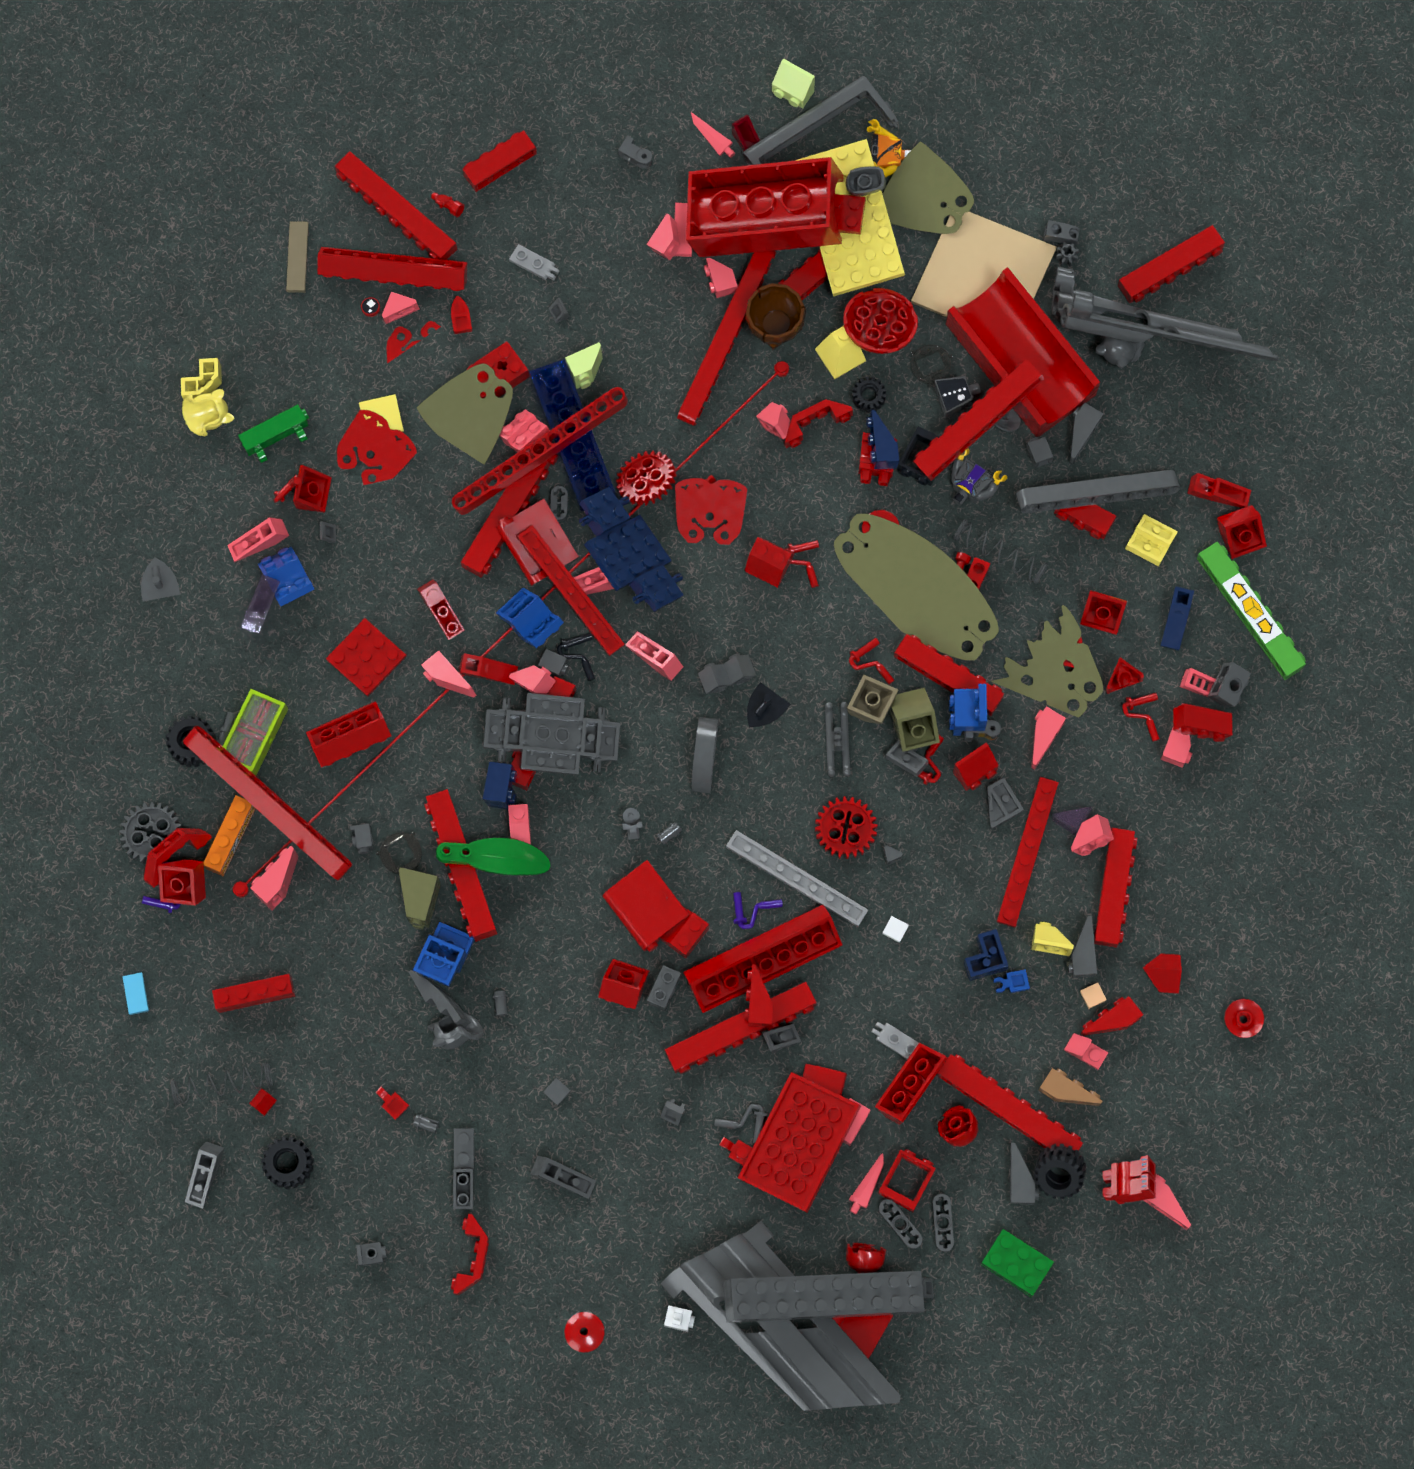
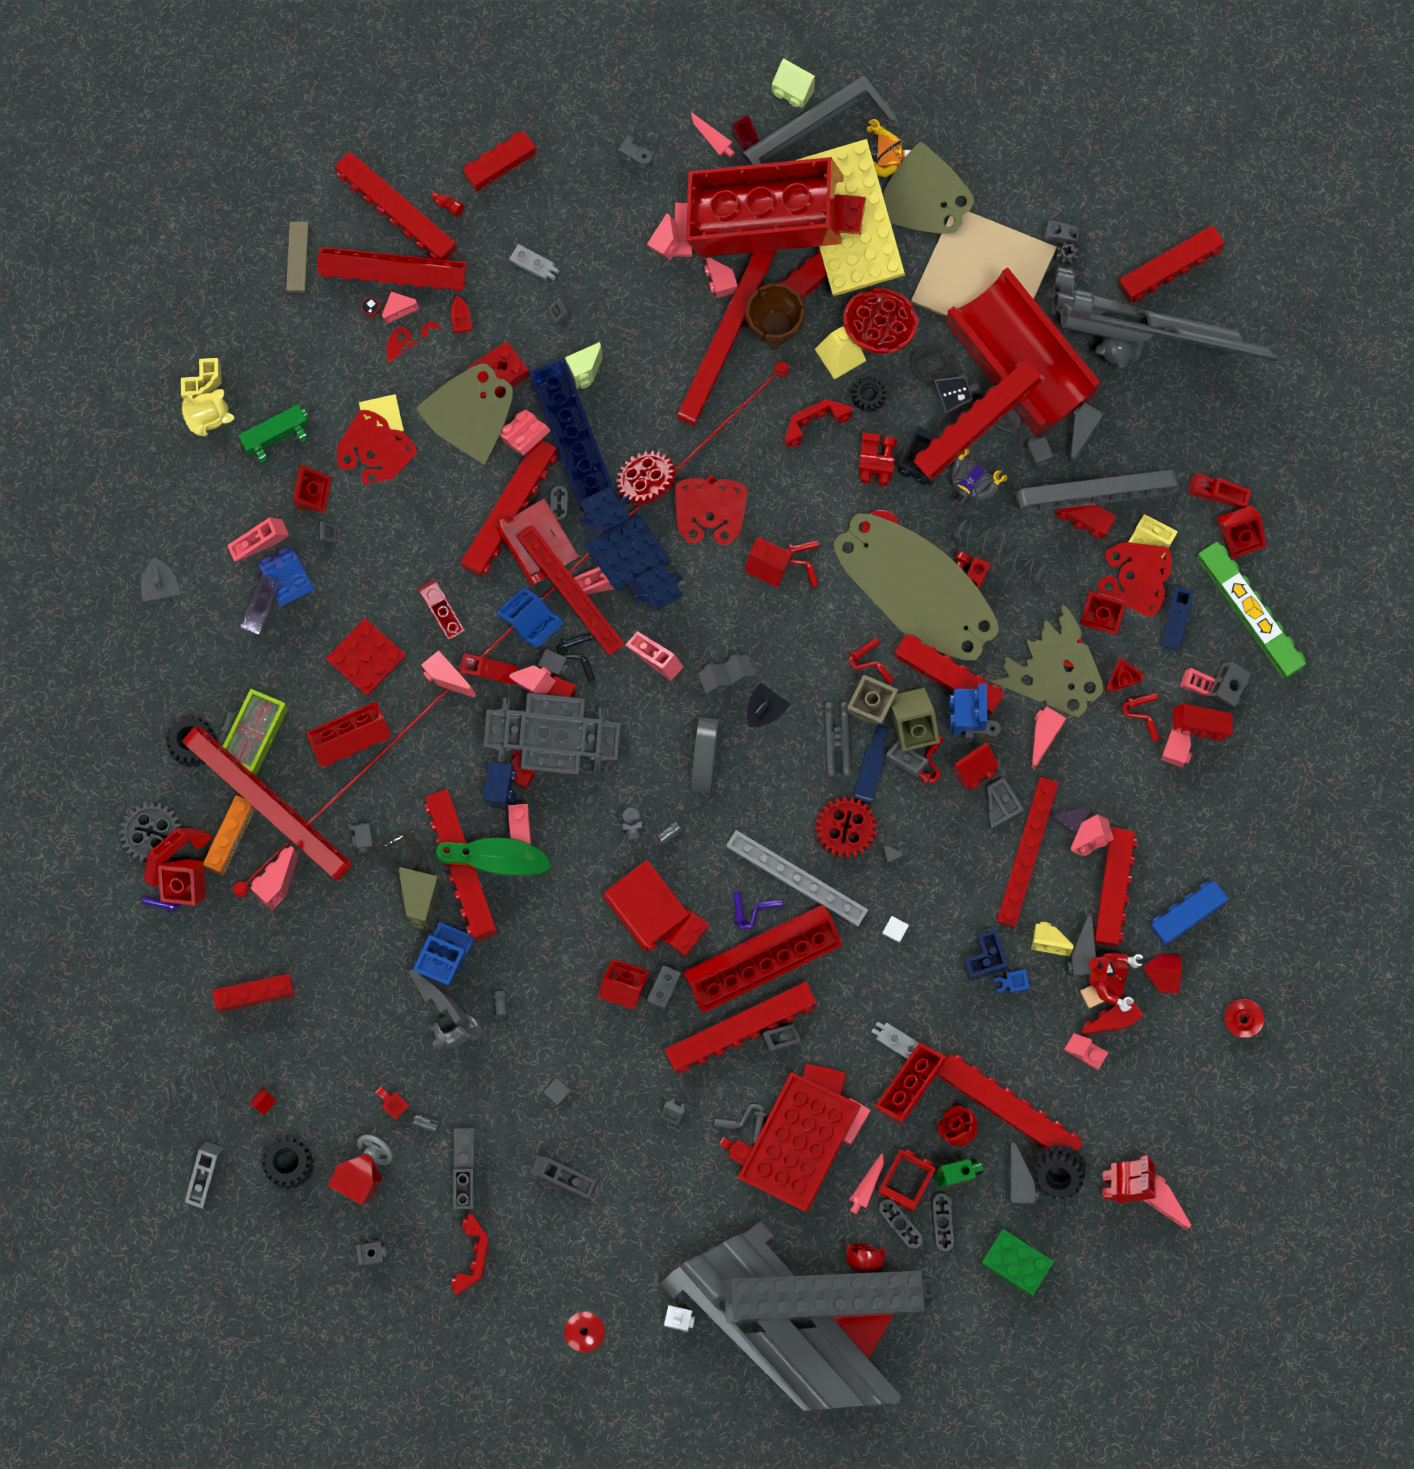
(135, 993): medium azure tile -> none
(286, 489): red piece -> none
(360, 1176): none -> red piece
(536, 459): red beam -> none
(761, 1007): red slope -> none
(775, 420): coral slope -> none
(865, 181): dark grey piece -> none
(871, 767): none -> dark blue piece
(884, 447): dark blue slope -> none
(951, 1176): none -> green torso
(1062, 1089): medium nougat slope -> none
(1109, 977): none -> red torso
(1147, 575): none -> red piece
(1189, 913): none -> blue brick

